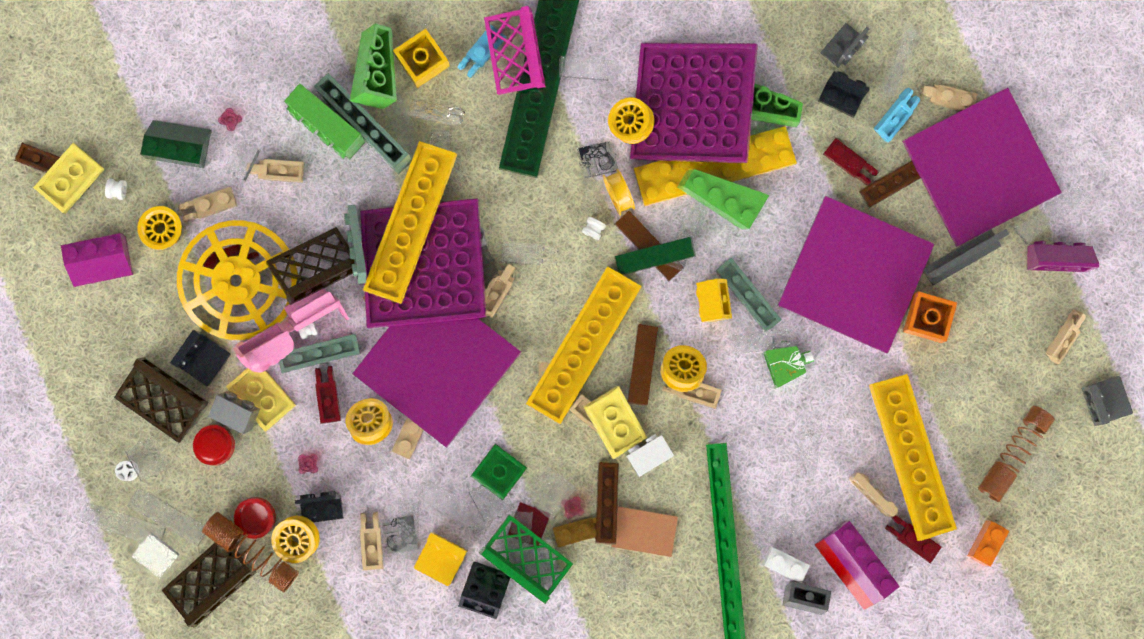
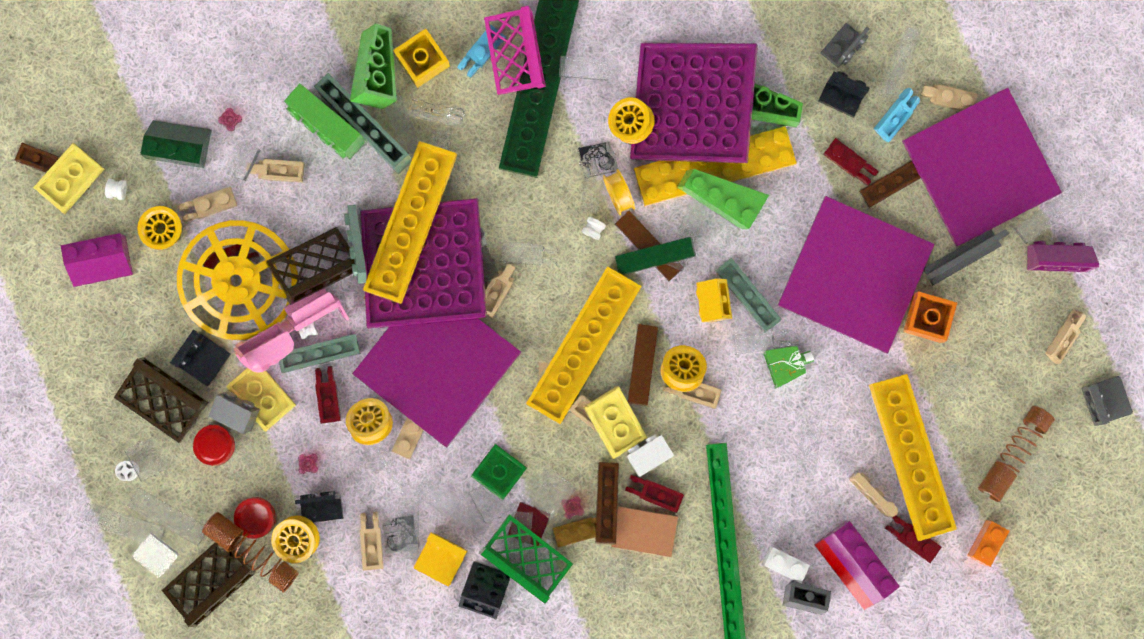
(657, 494): none -> dark red hinge

